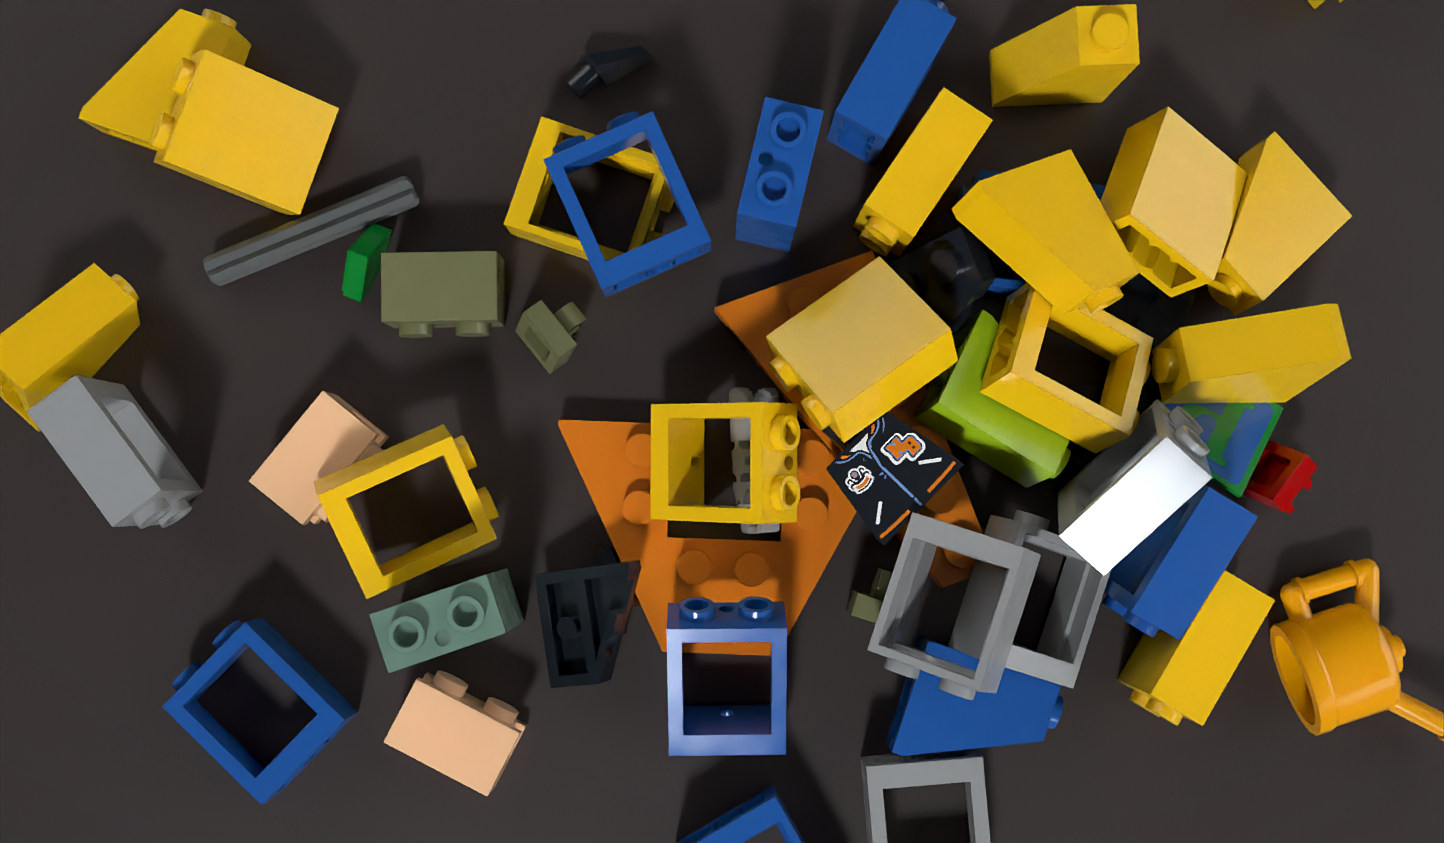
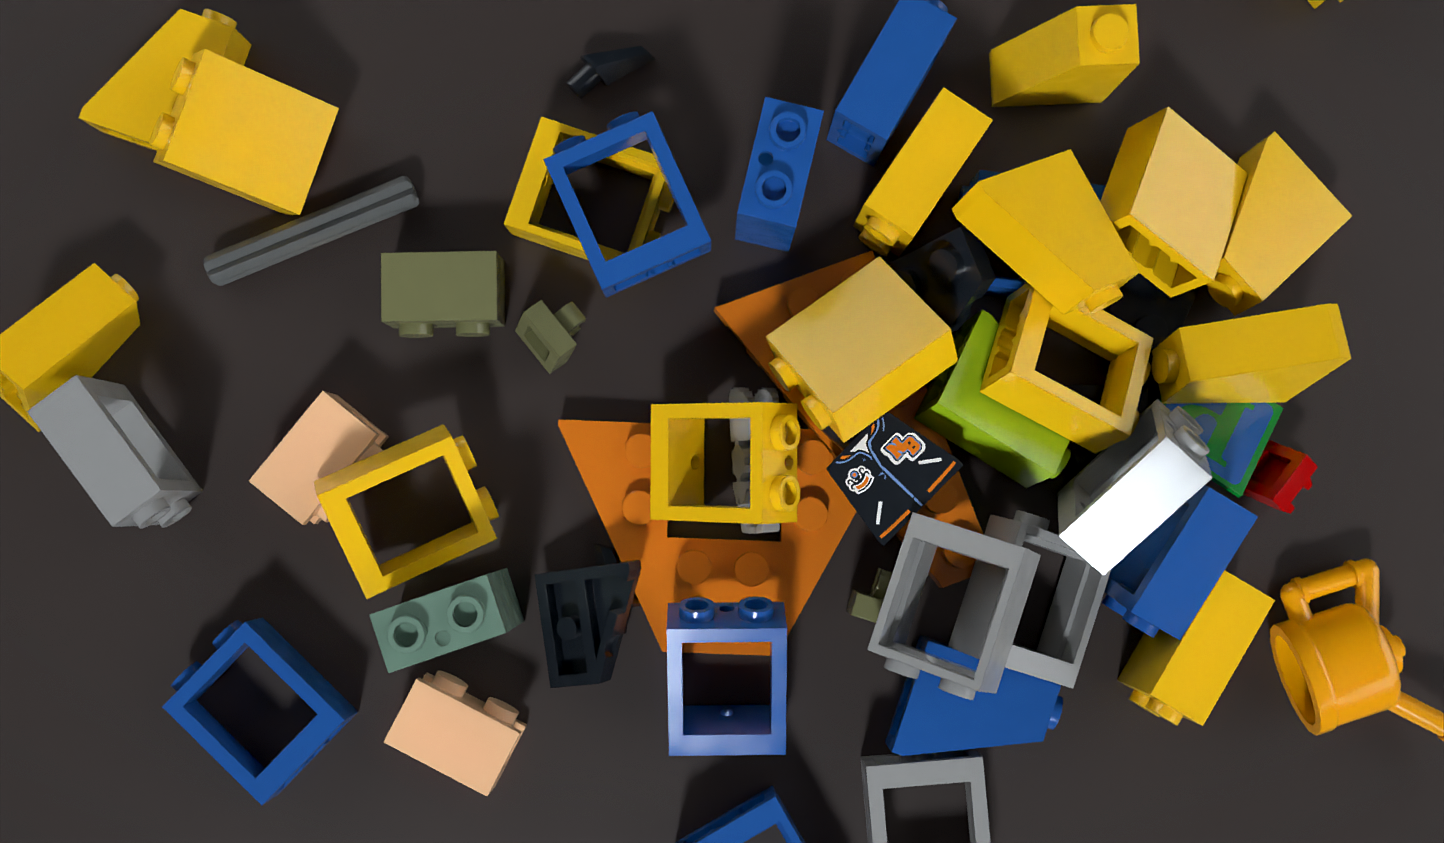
(364, 261): green tile -> none

